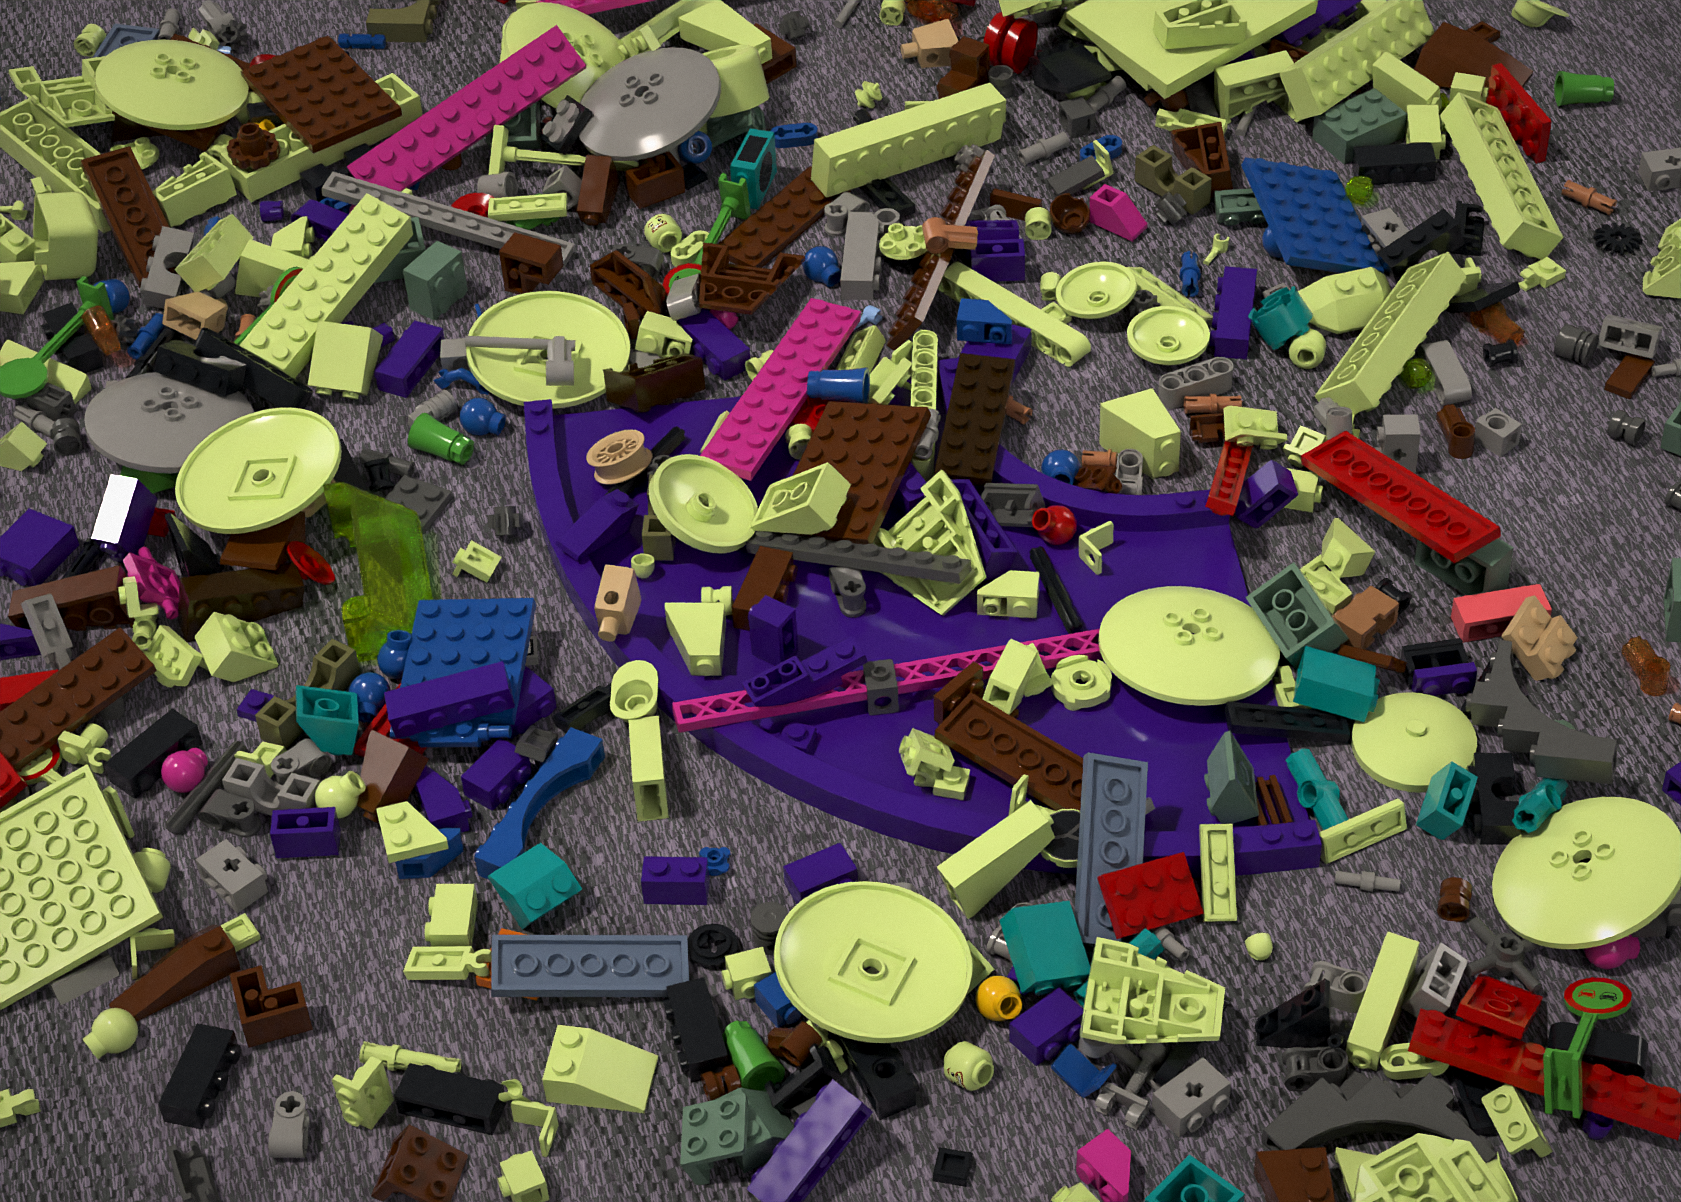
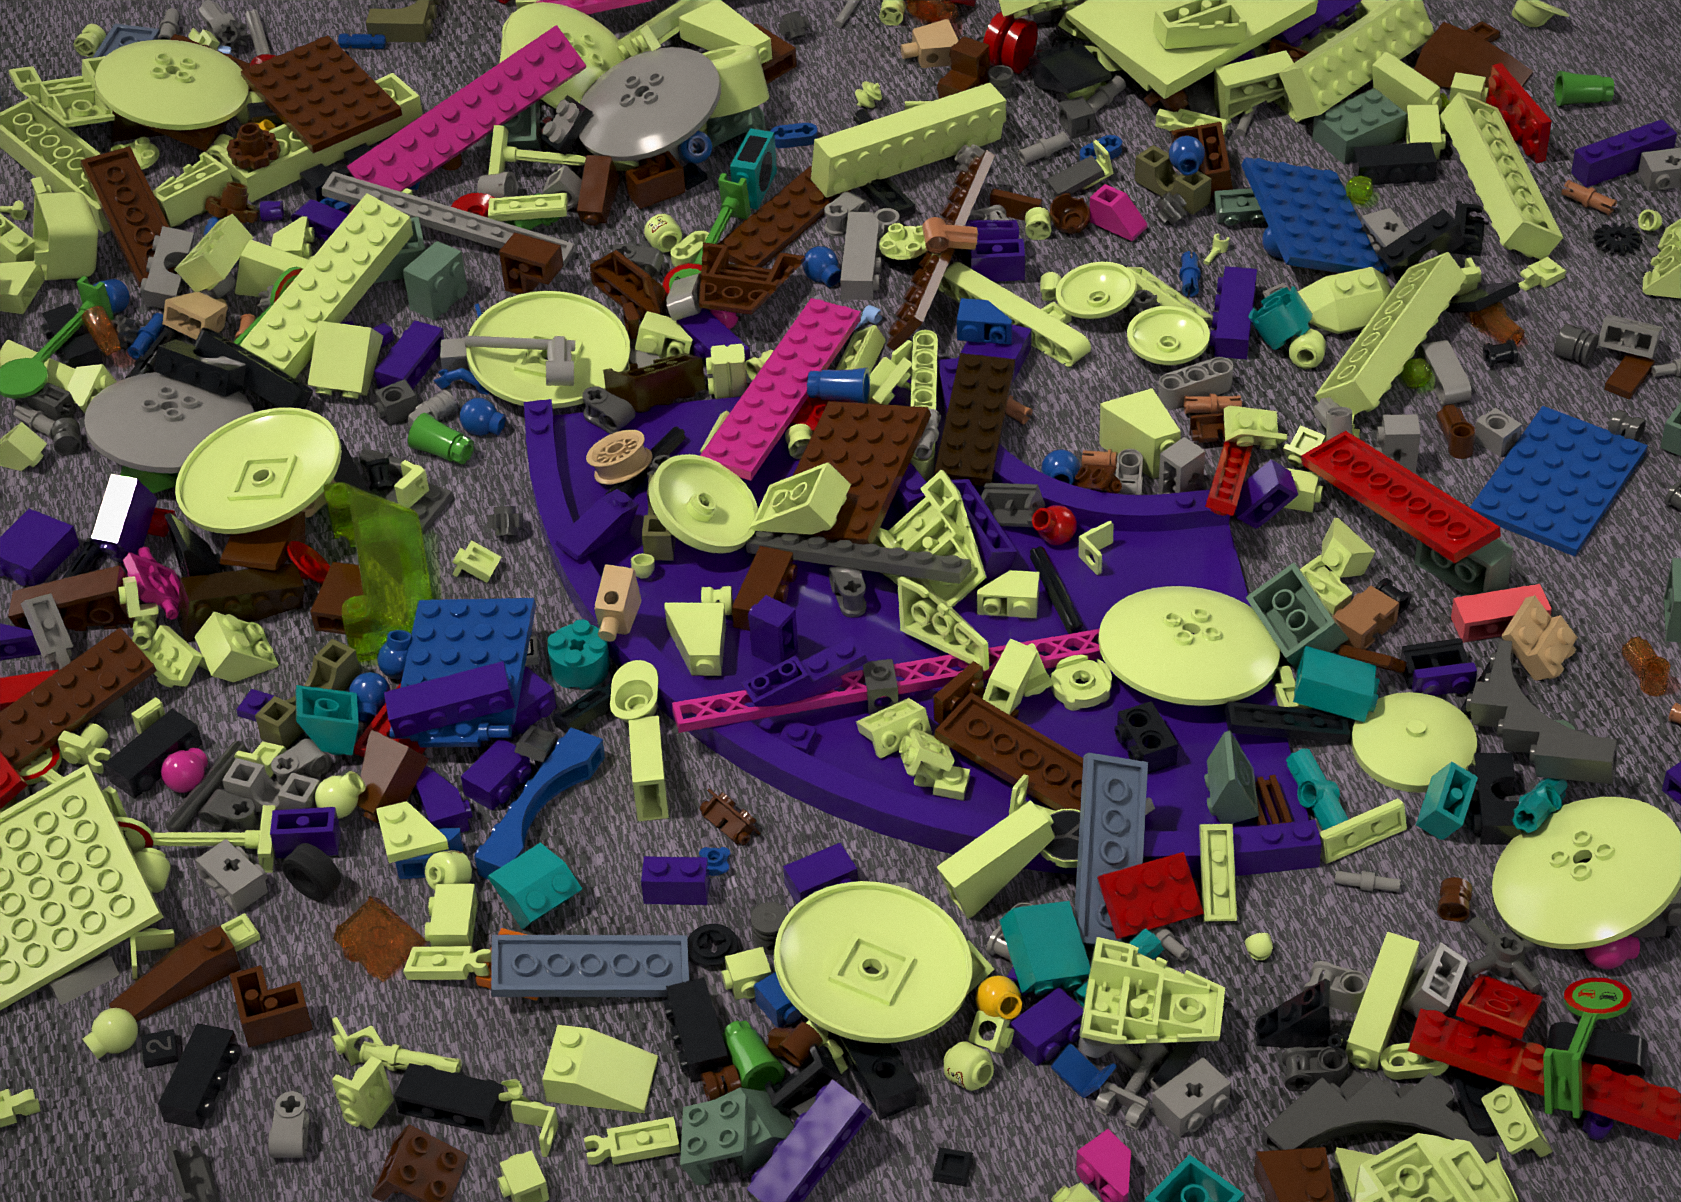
(88, 382): none -> yellowish green slope
(141, 836): none -> yellowish green piece
(148, 715): none -> yellowish green tile
(159, 1048): none -> black tile
(233, 202): none -> reddish brown plant
(257, 32): none -> light grey axle
(311, 872): none -> black tyre
(340, 584): none -> reddish brown slope
(345, 1043): none -> yellowish green bracket
(377, 938): none -> clear orange slope
(395, 402): none -> dark grey brick
(412, 485): none -> yellowish green bracket
(448, 868): none -> yellowish green head
(578, 656): none -> teal brick
(606, 410): none -> dark grey piece
(634, 1142): none -> yellowish green plate
(728, 371): none -> yellowish green brick
(739, 823): none -> reddish brown hinge
(891, 724): none -> yellowish green bracket
(938, 624): none -> yellowish green wedge
(1002, 1037): none -> yellowish green bracket
(1146, 737): none -> black brick
(1181, 468): none -> light grey brick
(1187, 154): none -> blue piece
(1558, 480): none -> blue plate
(1620, 152): none -> dark purple brick
(1647, 222): none -> yellowish green hinge

